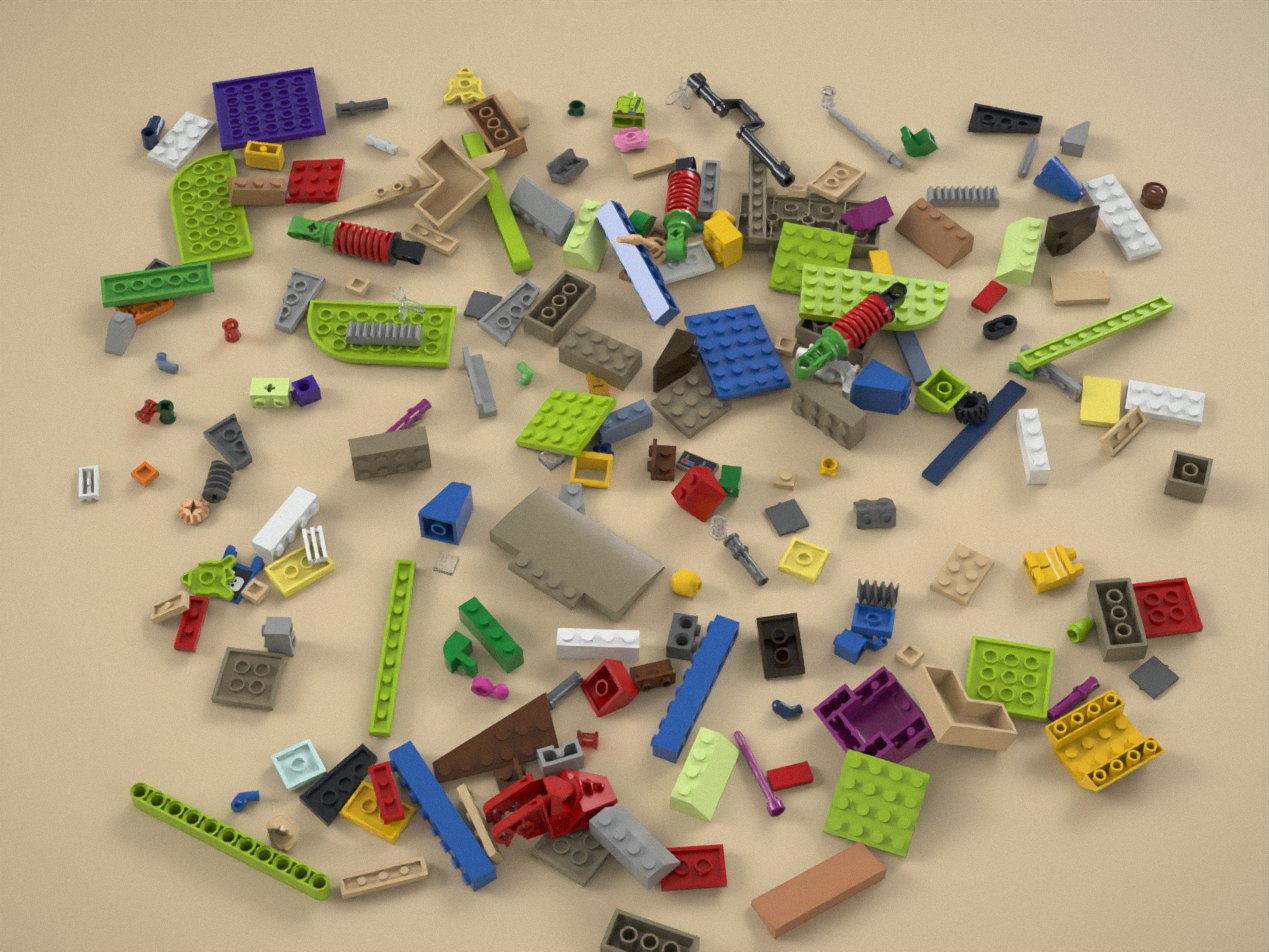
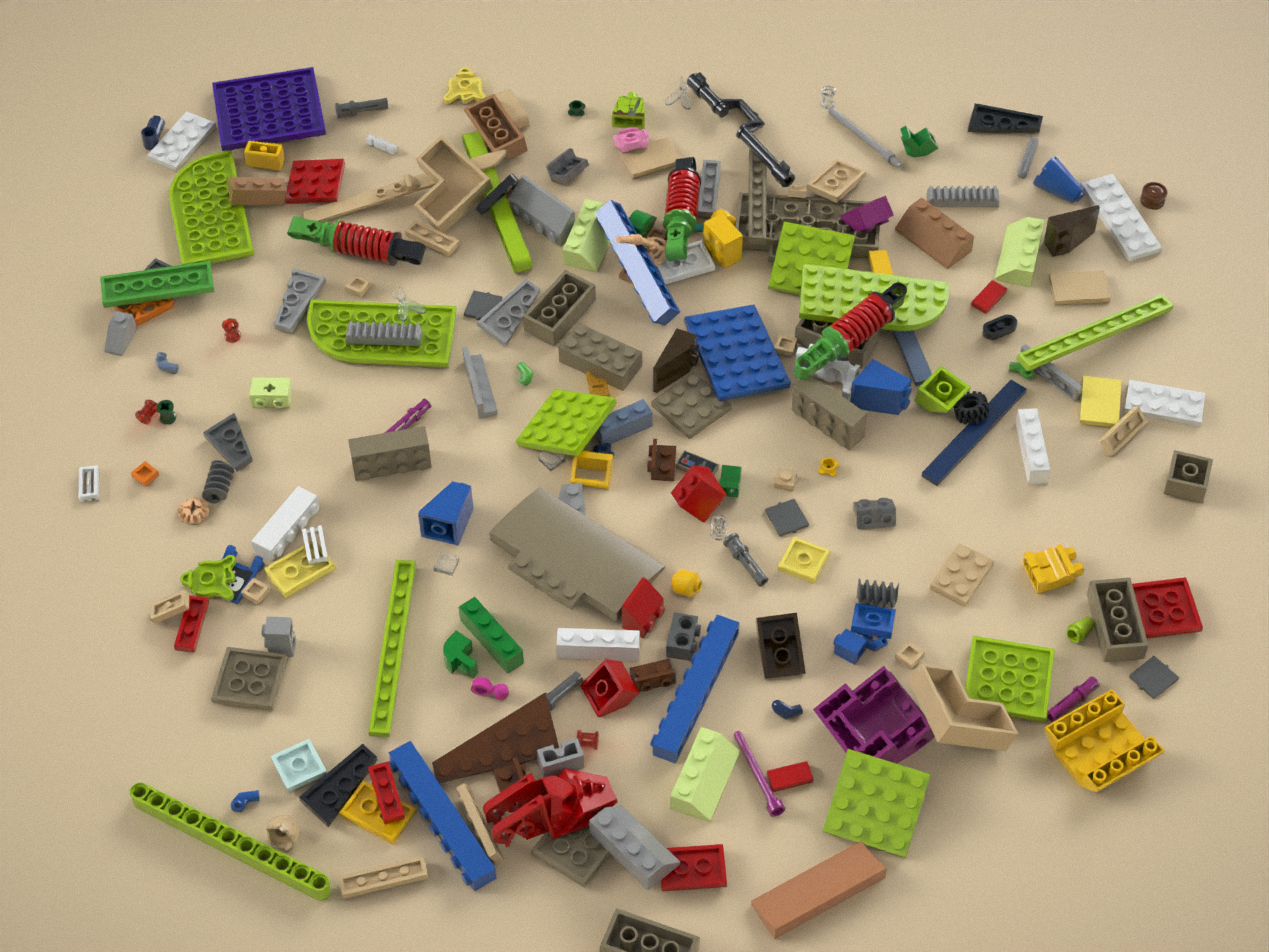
(305, 391): dark purple brick -> none
(506, 186): none -> black beam
(642, 608): none -> red slope
(1075, 140): light grey slope -> none

